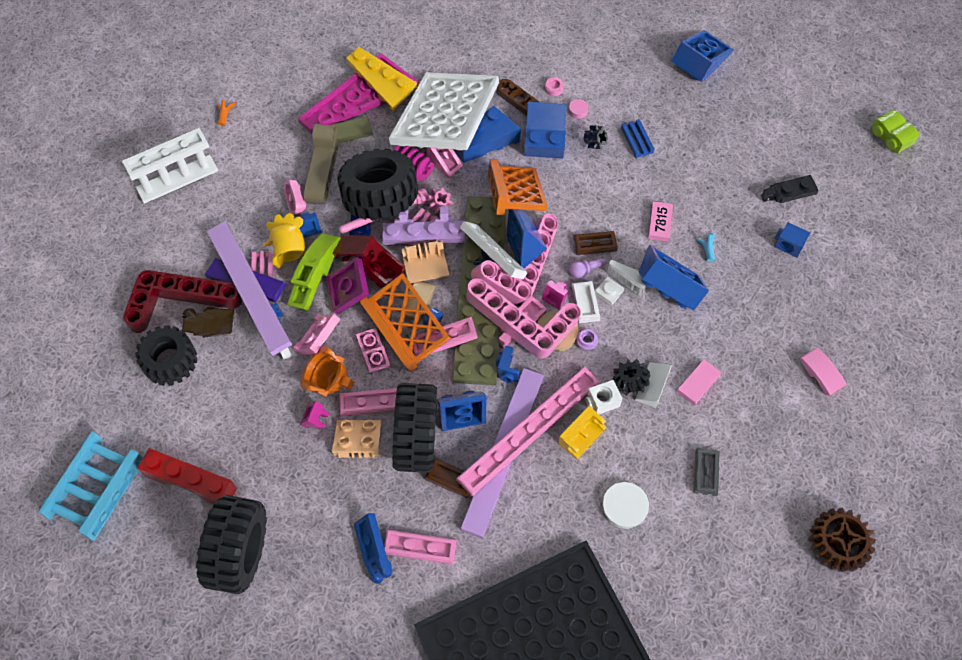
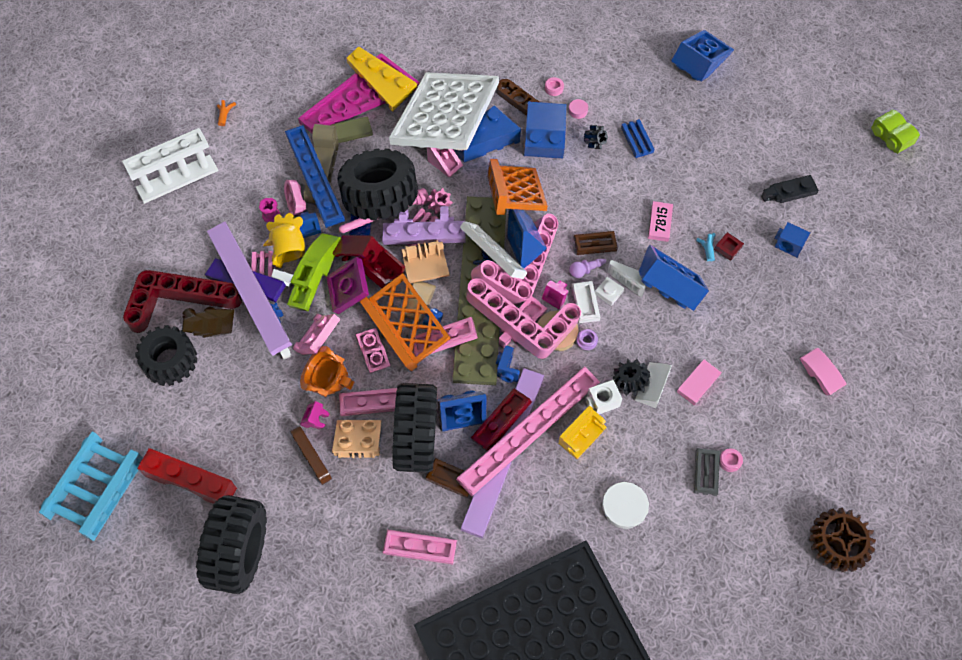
(269, 209): none -> dark pink bush
(283, 276): none -> white plate
(311, 455): none -> reddish brown beam
(315, 176): none -> blue tile
(372, 548): blue hinge -> none
(421, 164): dark pink piece -> none
(501, 419): none -> dark red tile
(729, 246): none -> dark red plate
(730, 460): none -> bright pink tile

